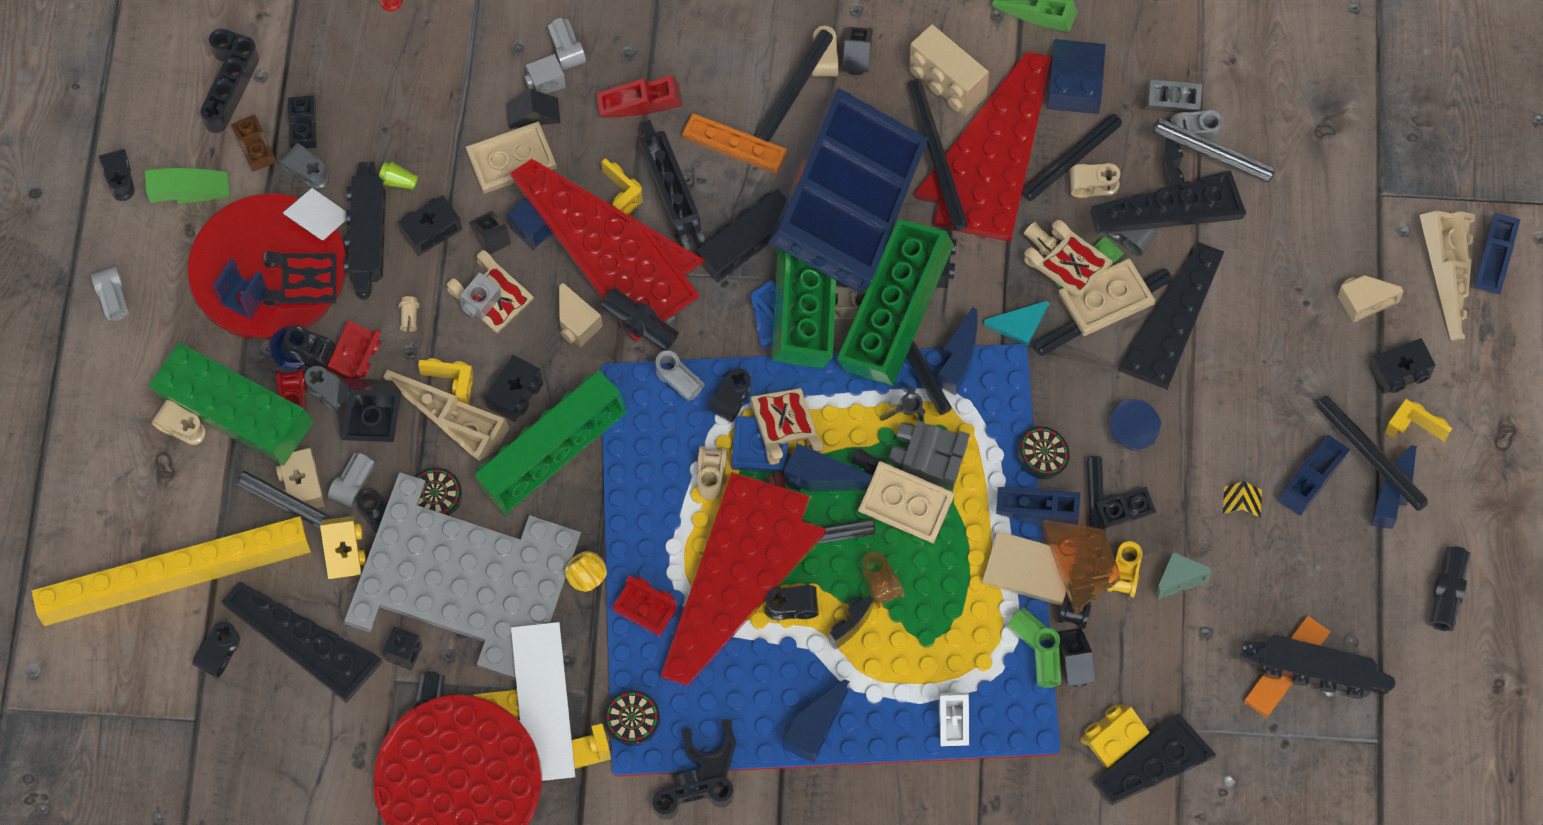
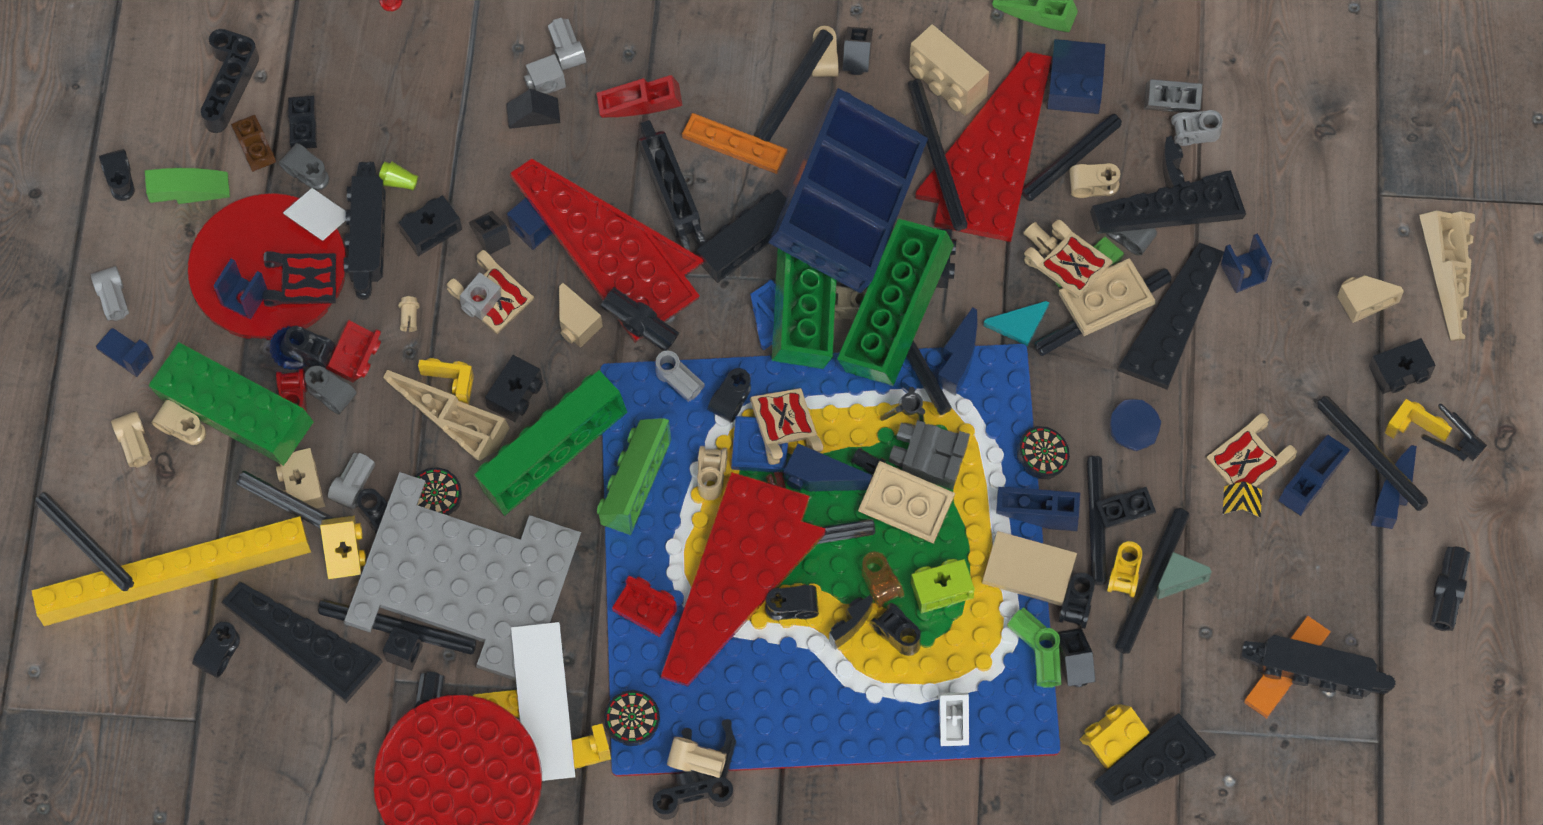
(84, 541): none -> black axle
(124, 352): none -> dark blue bracket
(130, 434): none -> tan piece
(368, 409): black slope -> none
(386, 624): none -> black axle
(502, 154): tan tile -> none
(586, 571): yellow piece -> none
(632, 194): yellow bracket -> none
(635, 475): none -> bright green slope
(689, 756): none -> tan piece
(813, 724): dark blue slope -> none
(894, 626): none -> black piece
(932, 595): none -> lime brick
(1082, 561): clear orange wing -> none
(1151, 582): none -> black axle
(1213, 150): axle -> none
(1247, 457): none -> flag
(1256, 259): none -> dark blue piece
(1470, 444): none -> black plant
(1496, 253): dark blue slope -> none

